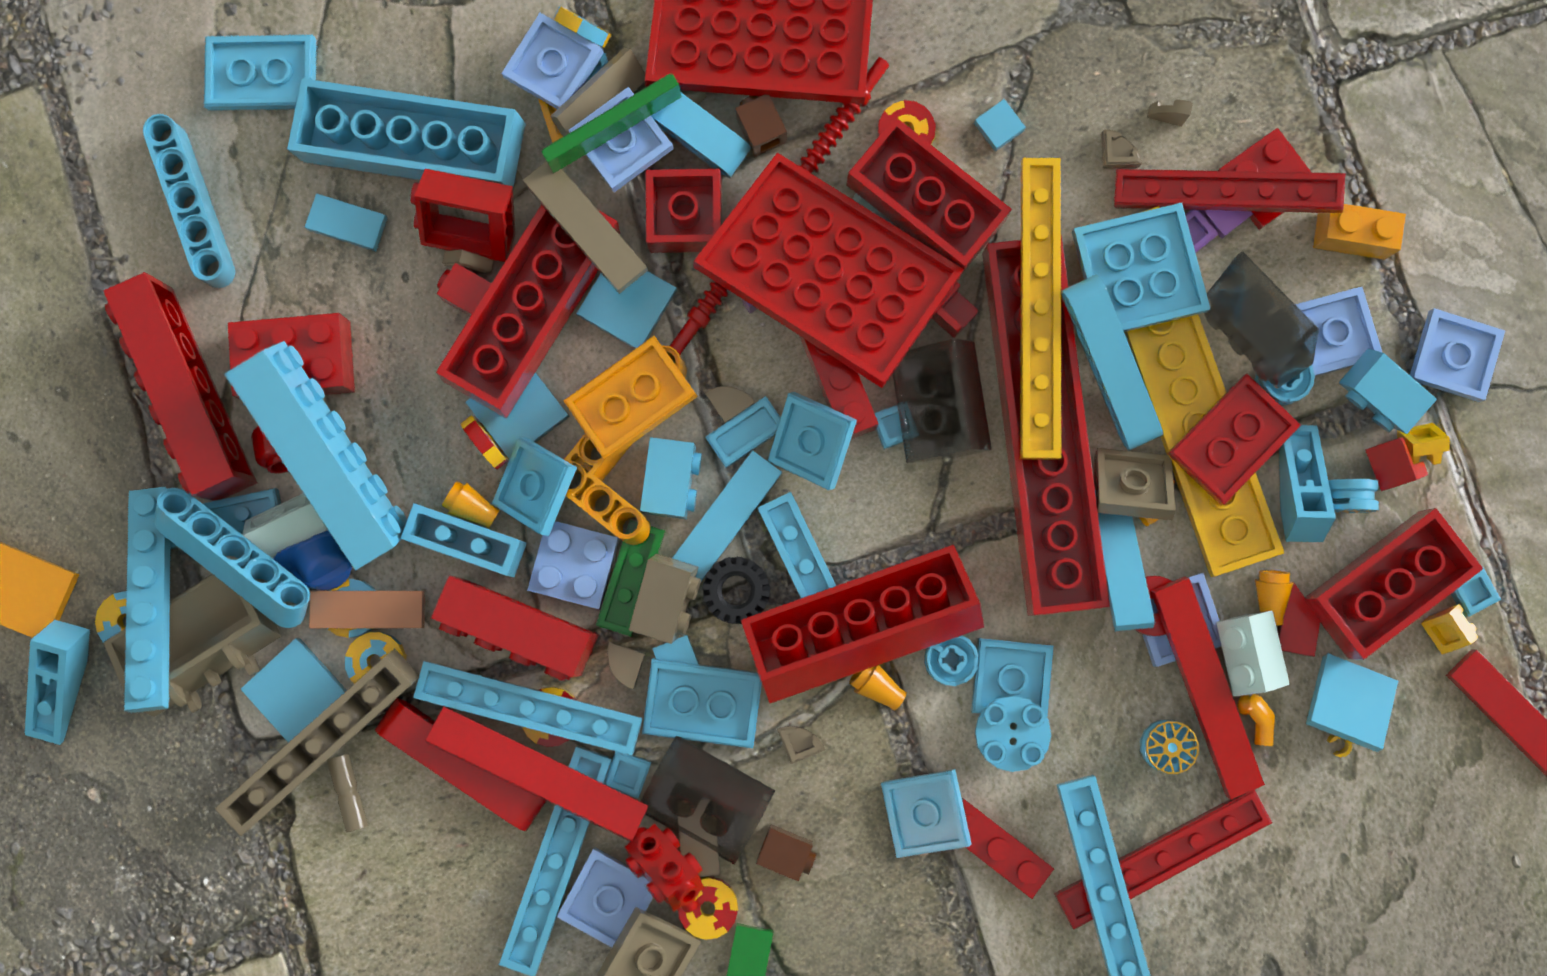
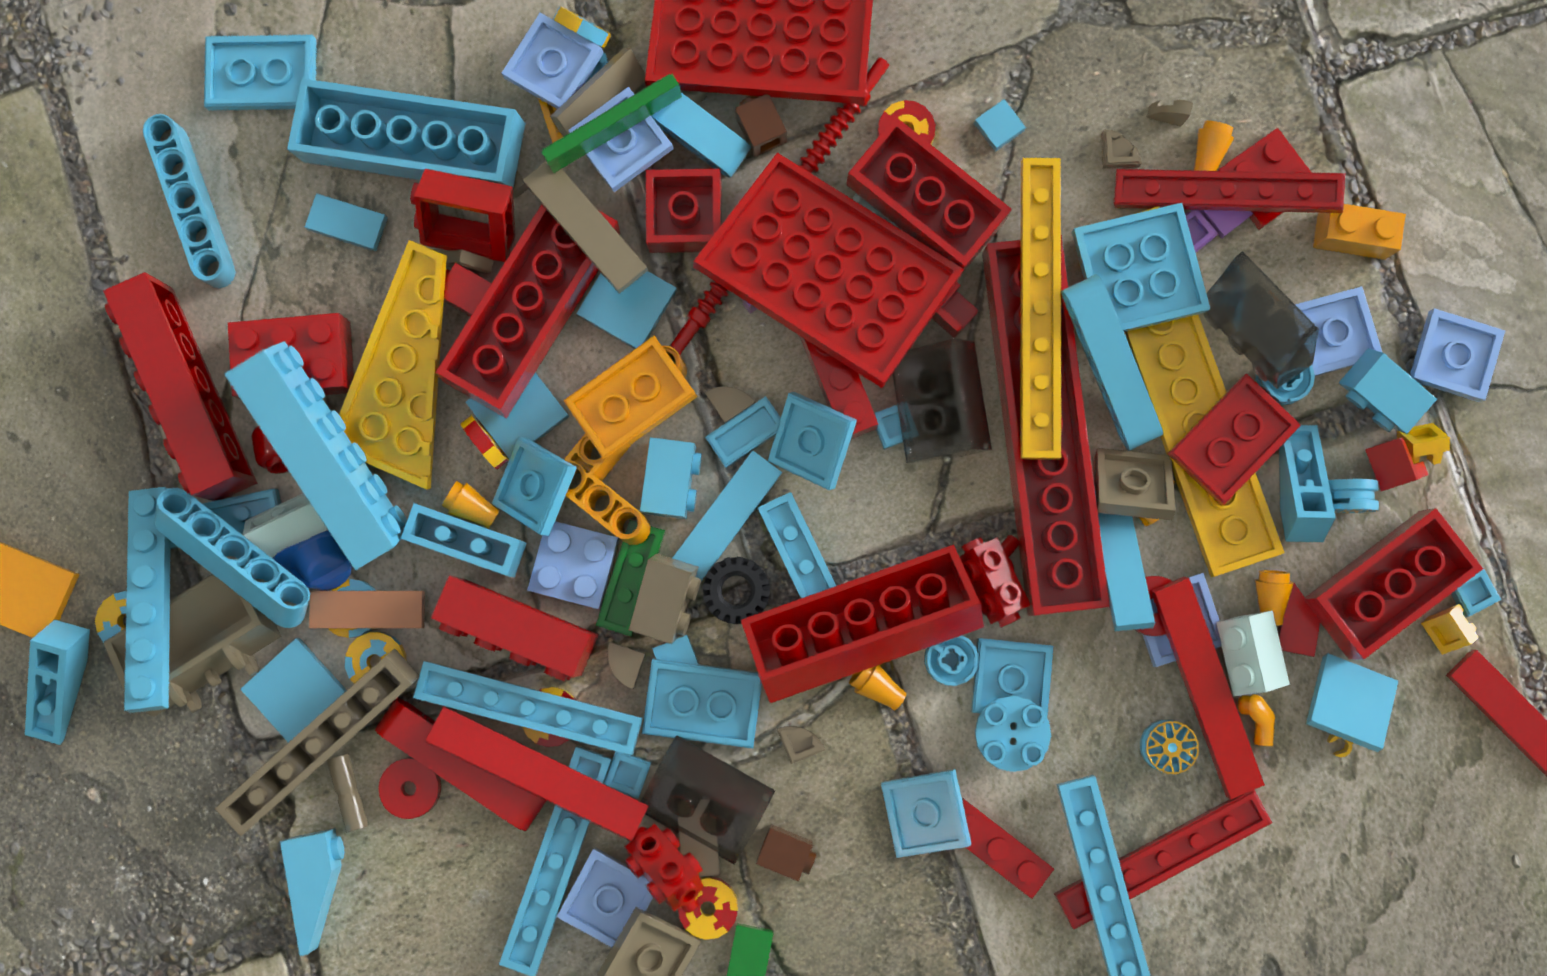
(311, 873): none -> medium azure slope
(394, 795): none -> red piece
(396, 382): none -> yellow wing
(995, 579): none -> red brick
(1212, 145): none -> light orange cone

